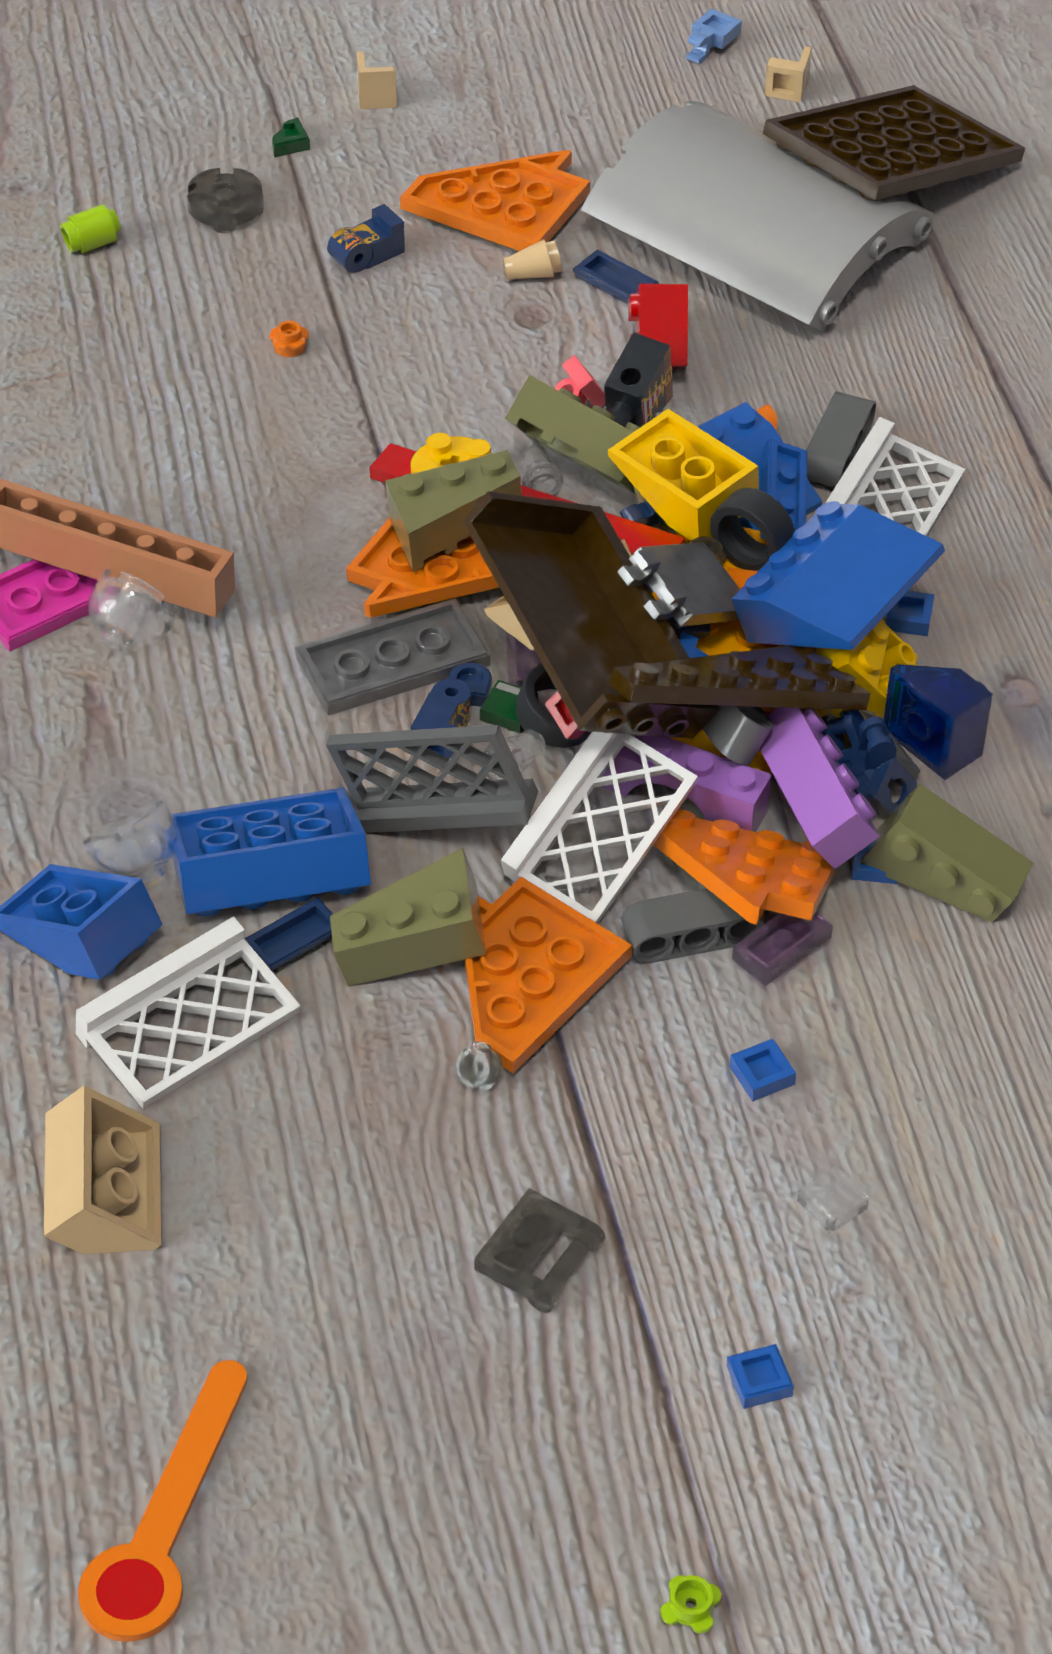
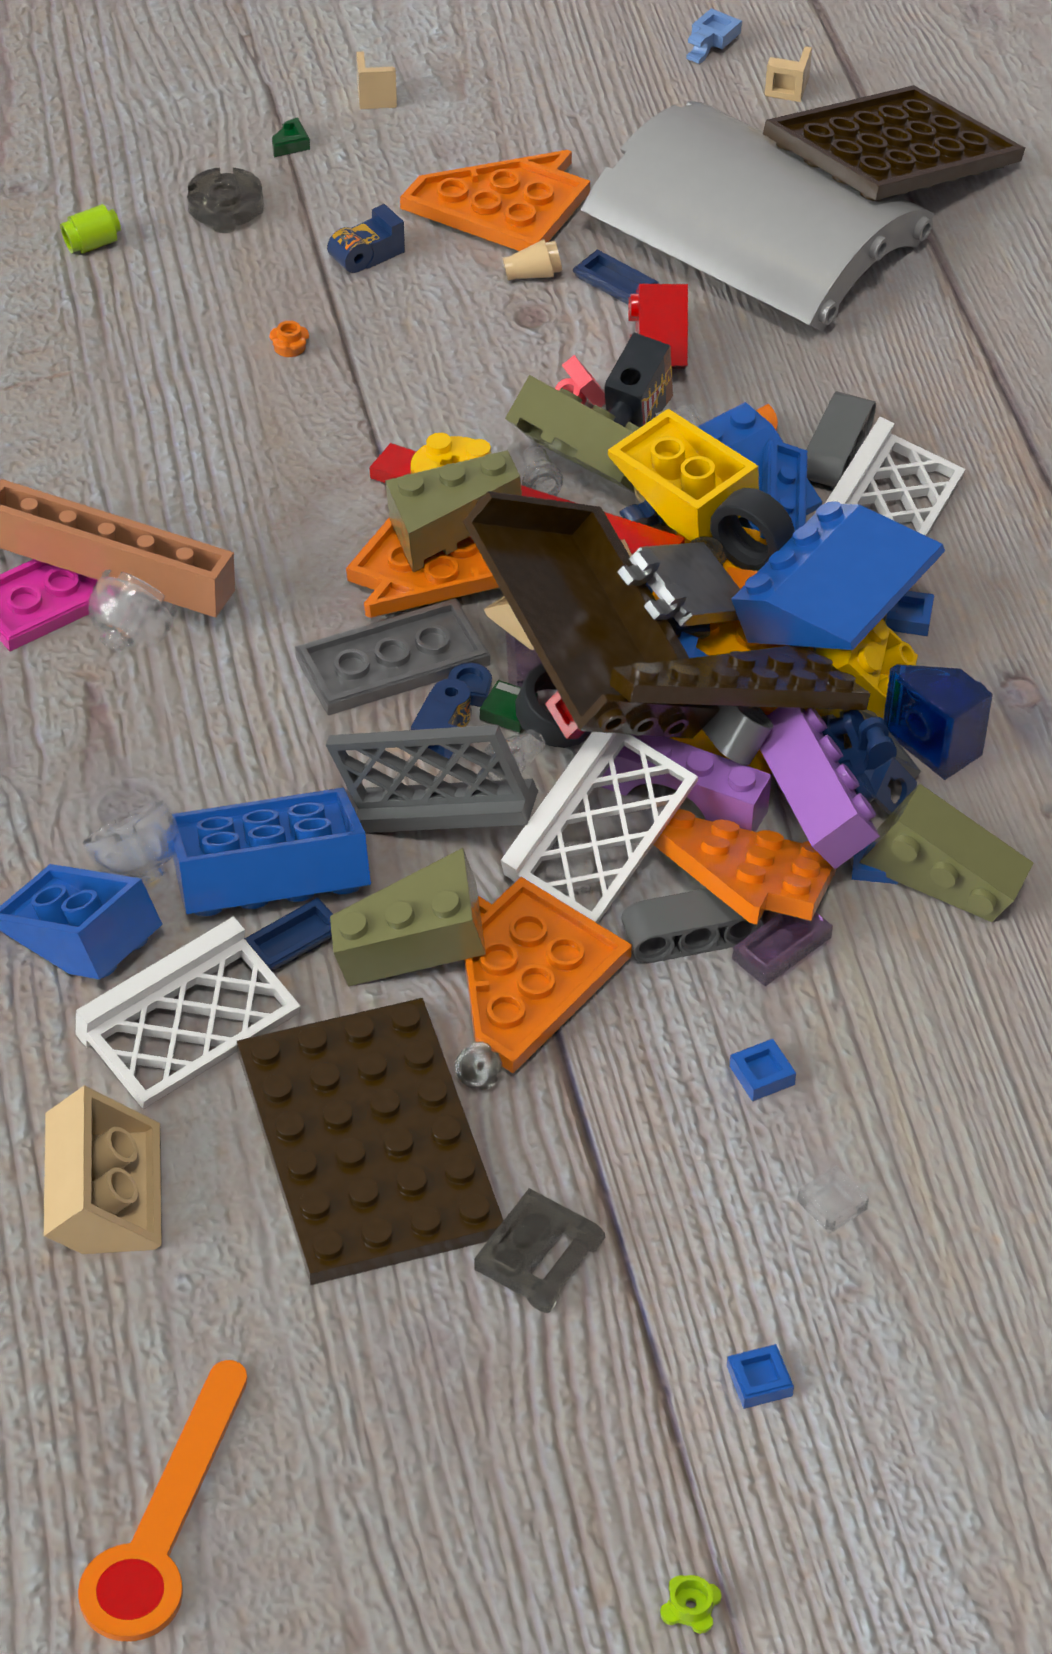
(368, 1140): none -> dark brown plate

